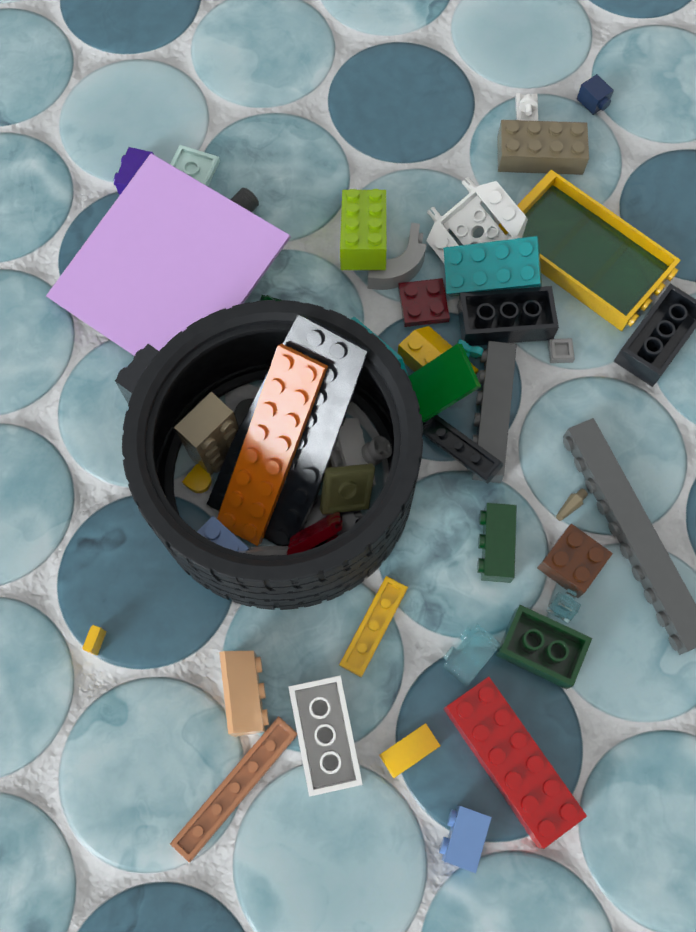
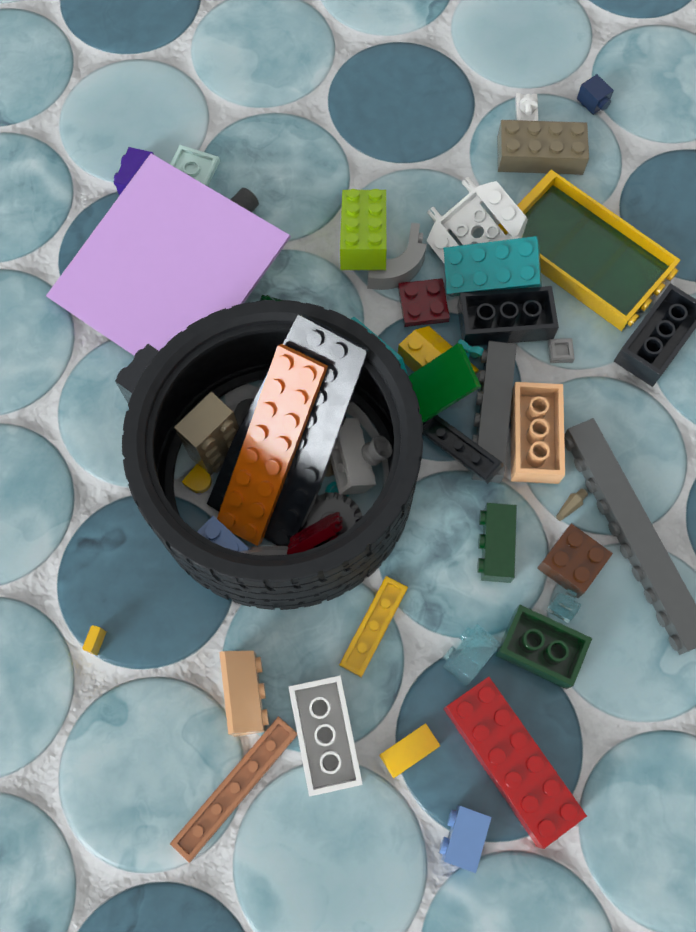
(347, 488): olive plate -> none
(537, 433): none -> light nougat brick

